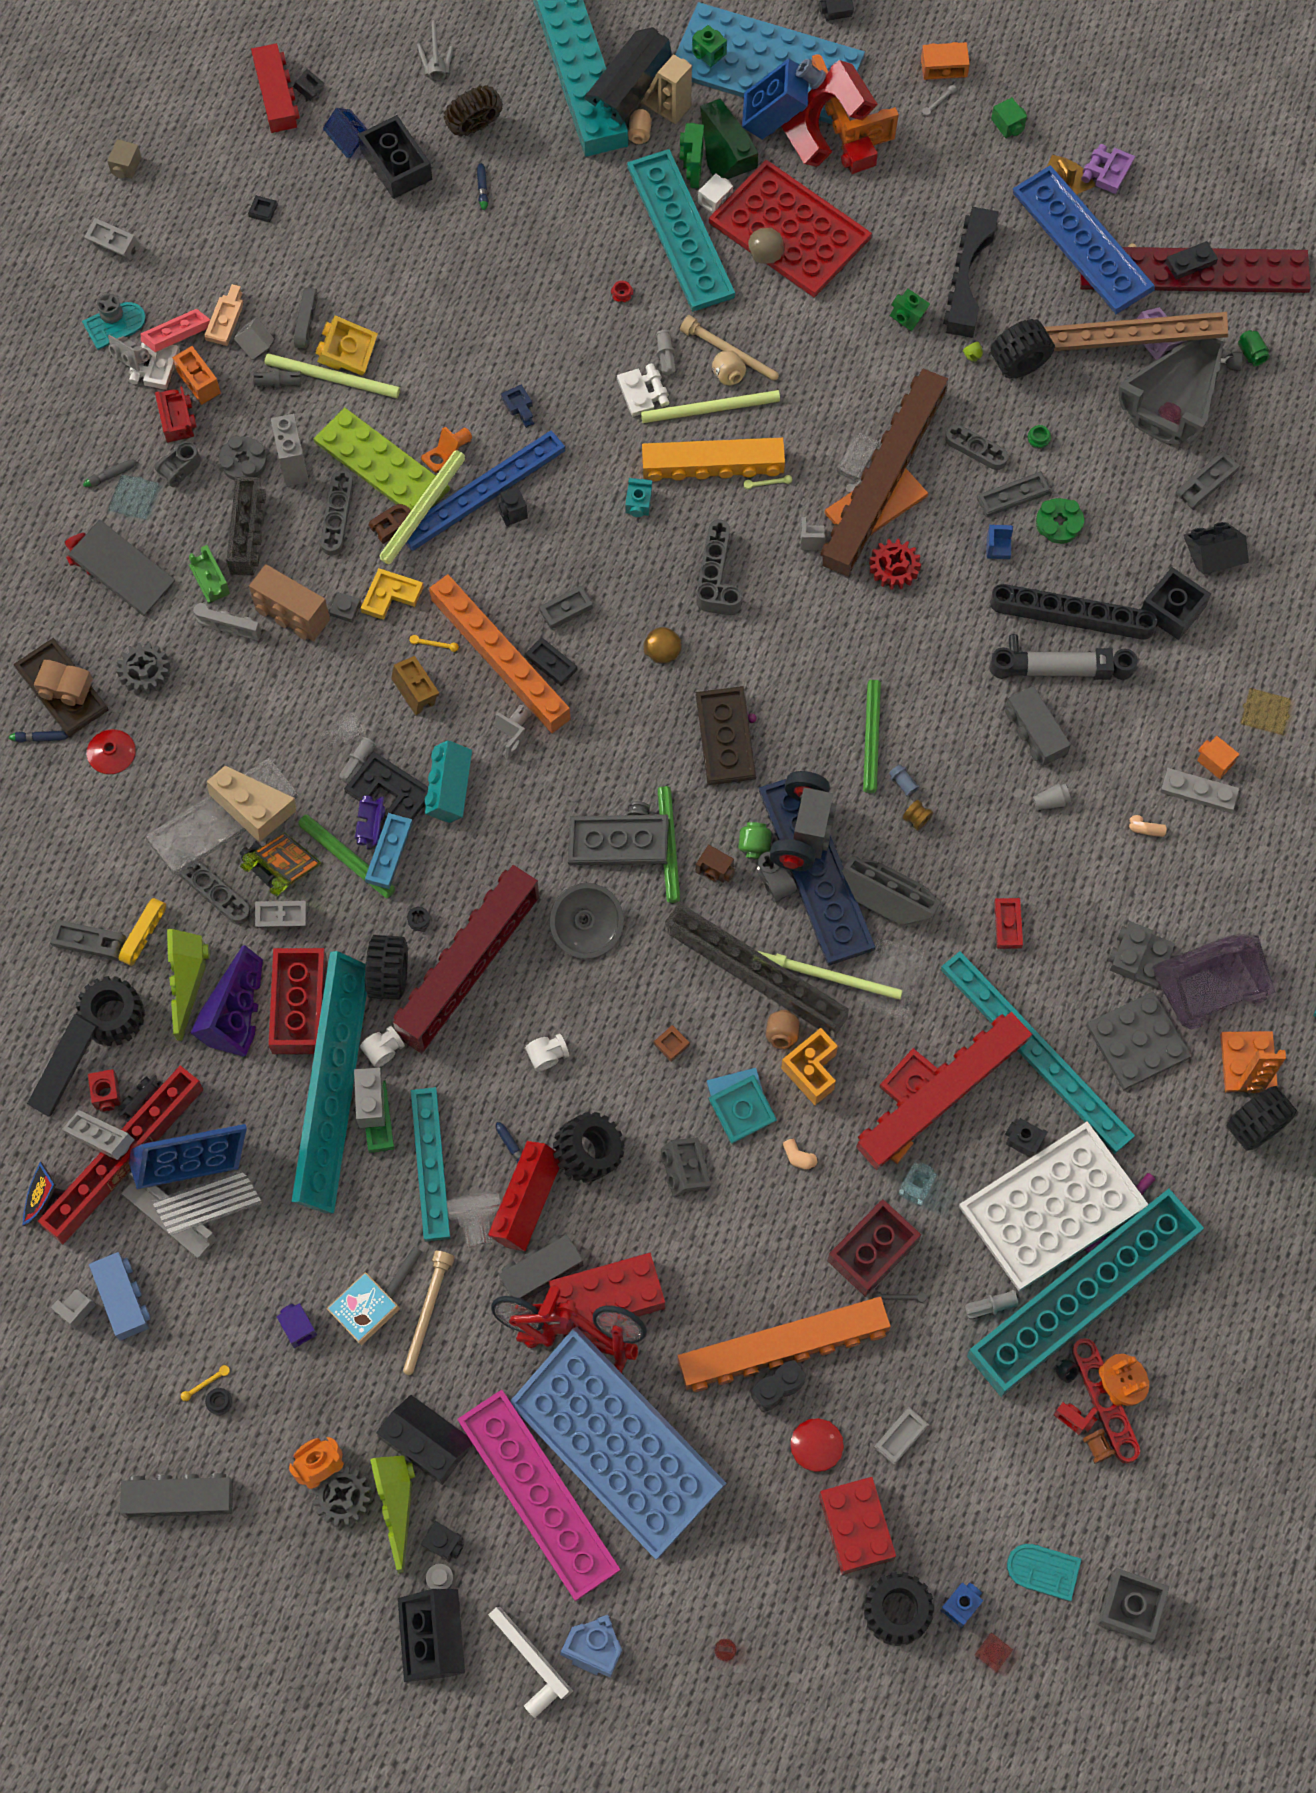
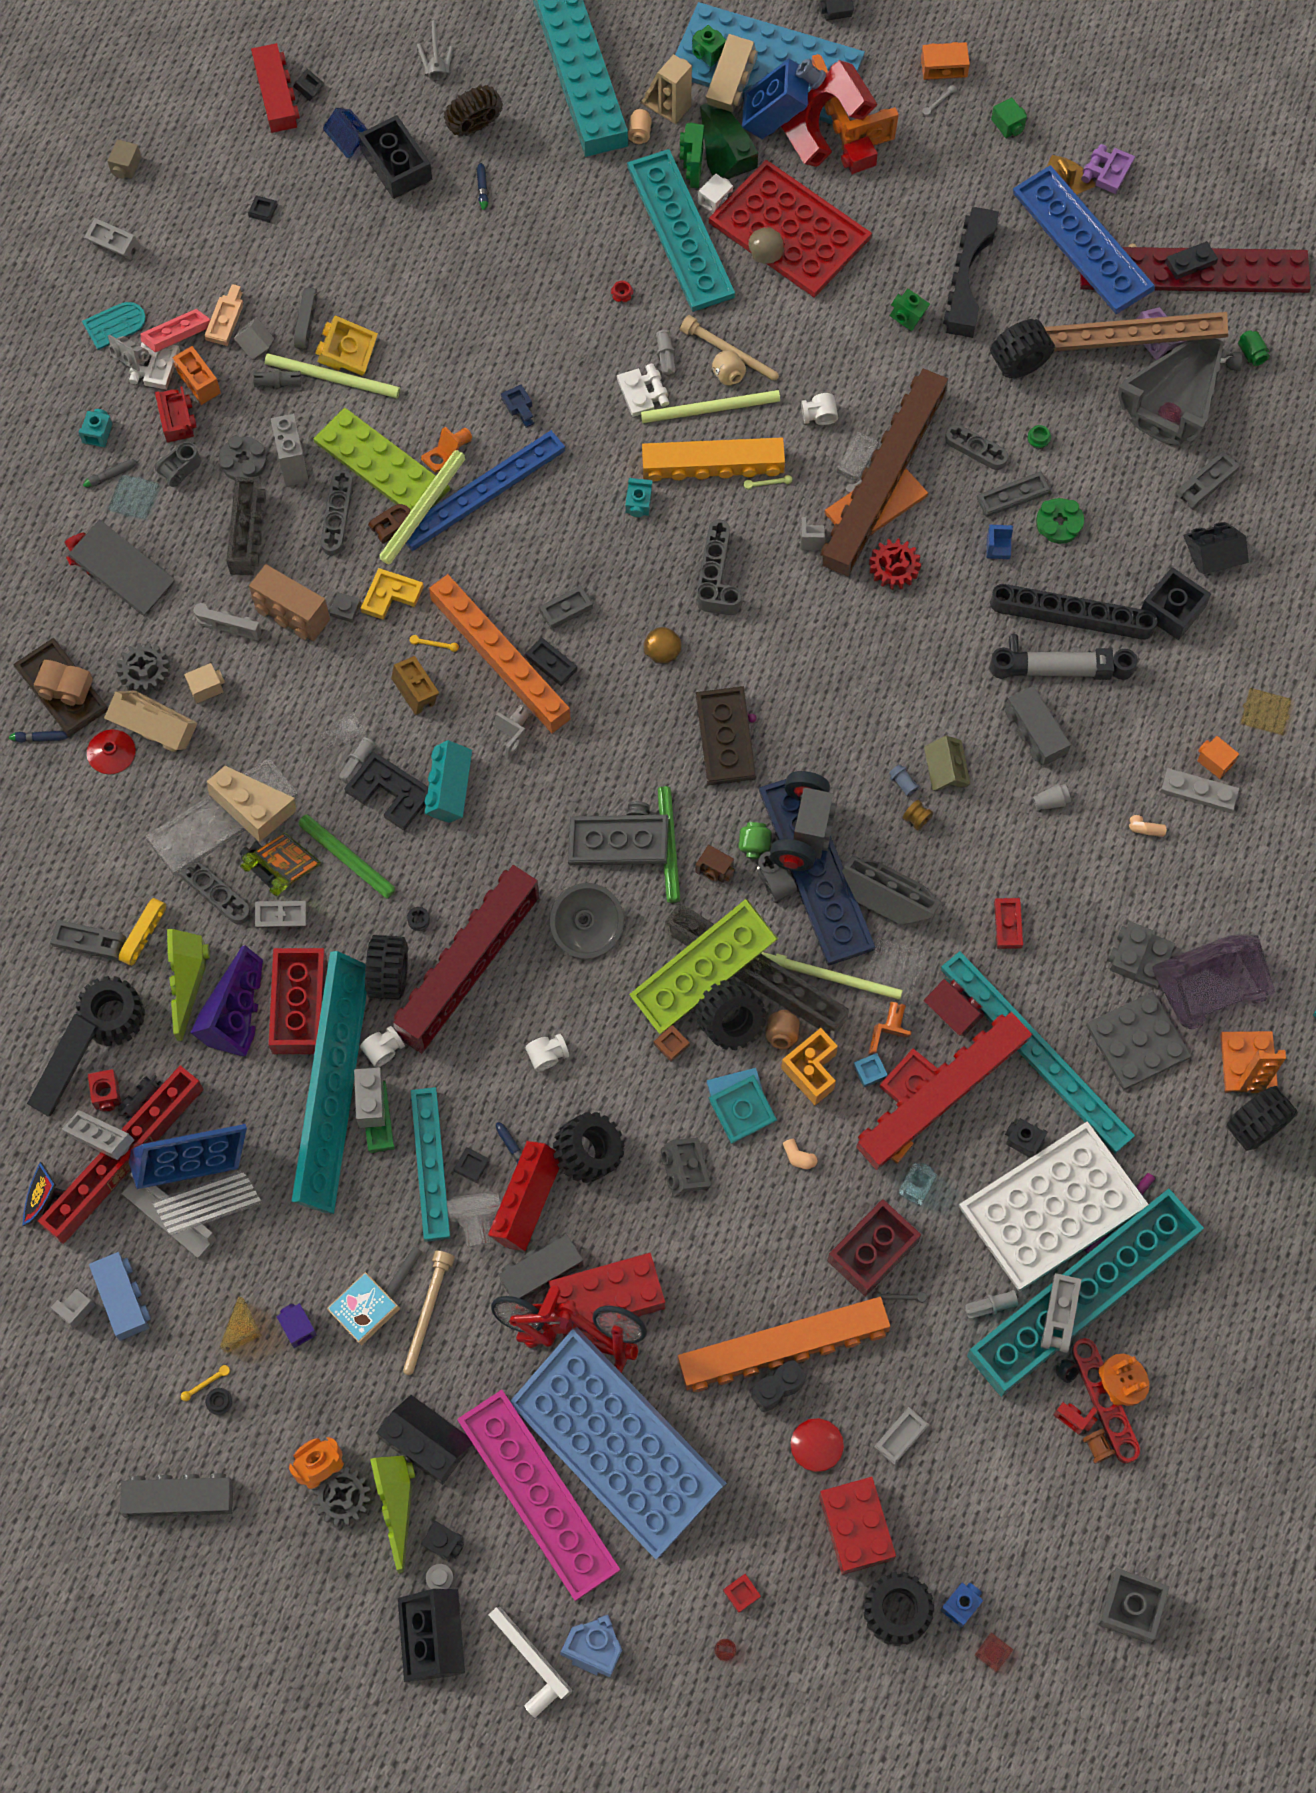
(96, 428): none -> teal brick
(106, 303): dark grey wheel -> none
(151, 719): none -> tan wedge
(204, 682): none -> tan brick
(208, 575): bright green hinge -> none
(240, 1328): none -> clear yellow slope
(369, 832): dark purple hinge -> none
(388, 851): dark azure plate -> none
(471, 1165): none -> black plate
(512, 506): black brick -> none
(631, 73): black piece -> none
(706, 961): none -> lime plate
(732, 73): none -> tan wedge
(741, 1593): none -> red plate
(743, 1026): none -> black tyre
(821, 409): none -> white piece
(870, 1070): none -> dark azure plate
(872, 736): bright green axle -> none
(892, 1026): none -> orange bracket
(947, 763): none -> olive panel
(954, 1006): none -> dark red brick
(973, 351): lime hinge -> none
(1044, 1570): teal window -> none
(1061, 1312): none -> light grey plate

